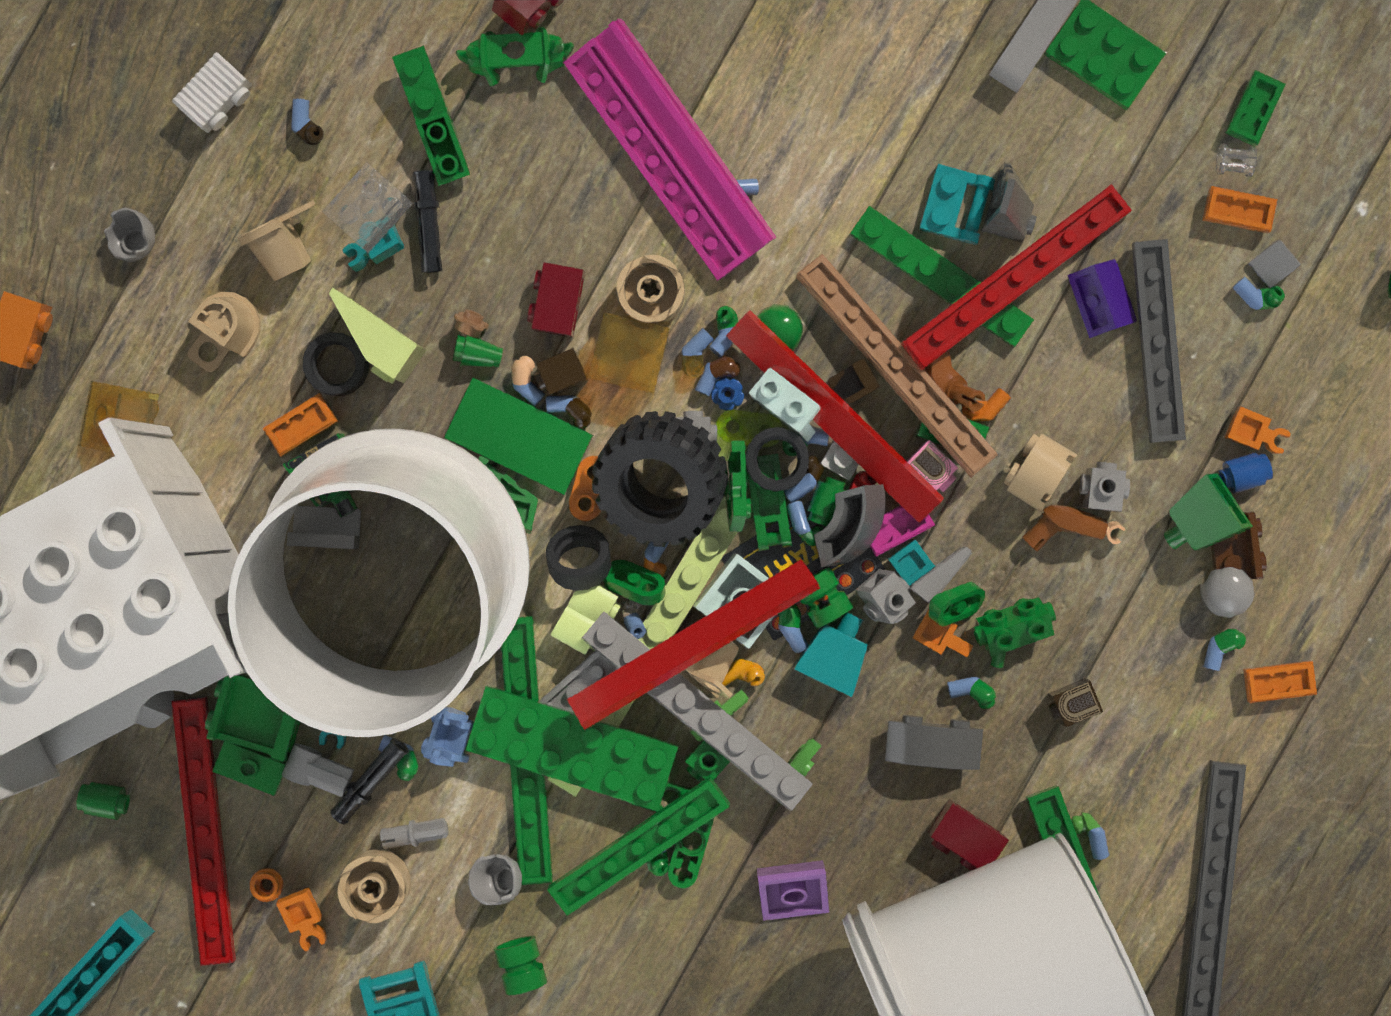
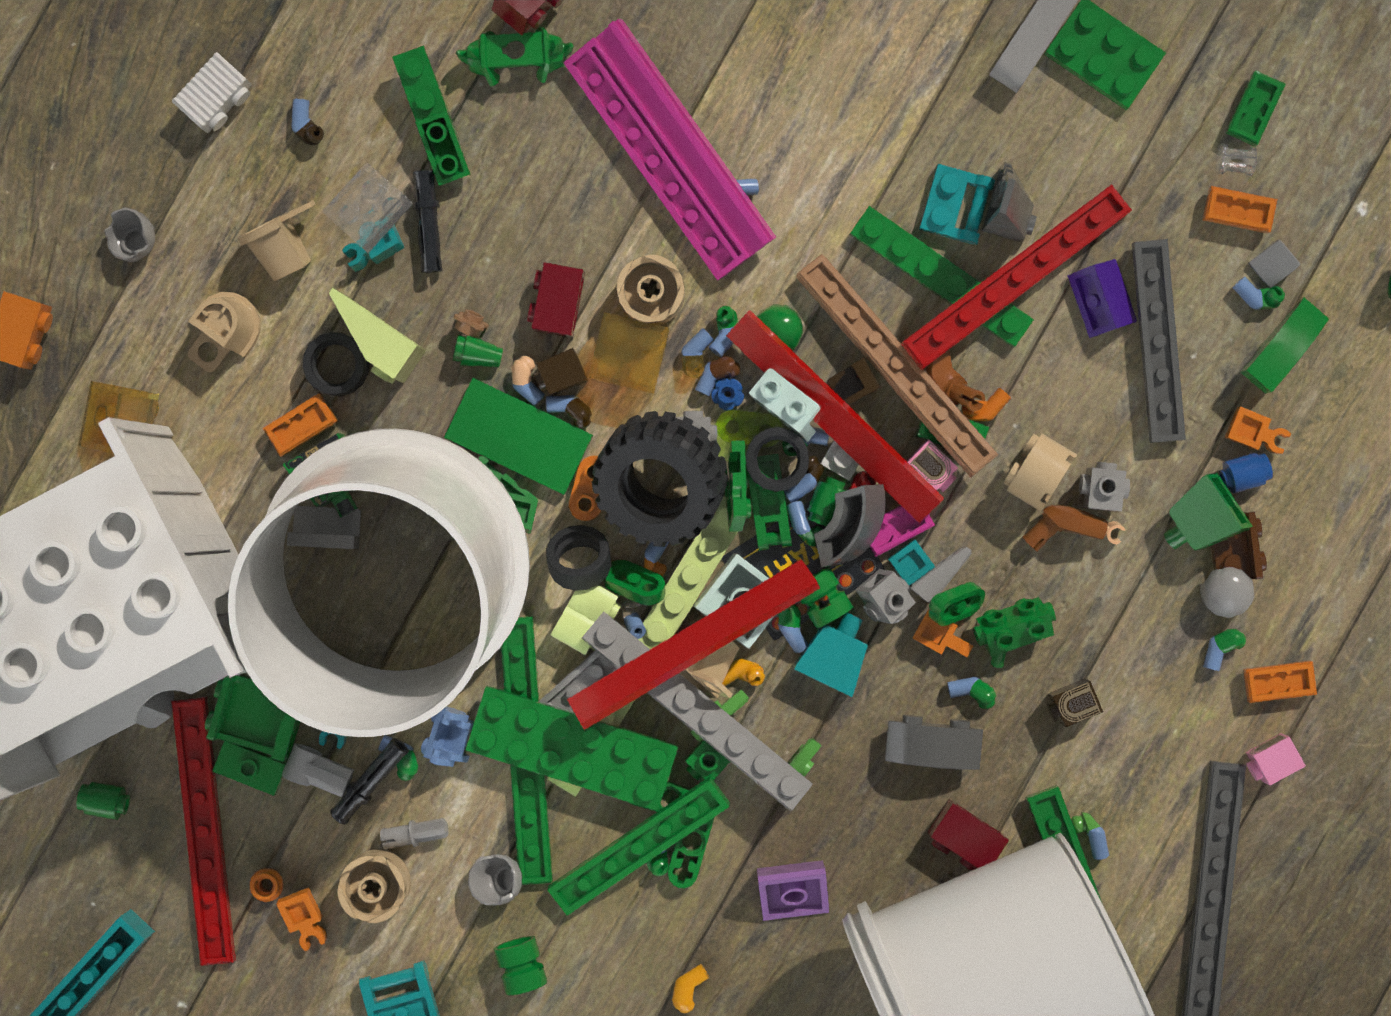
(684, 988): none -> light orange arm
(1274, 759): none -> bright pink brick
(1285, 346): none -> green slope

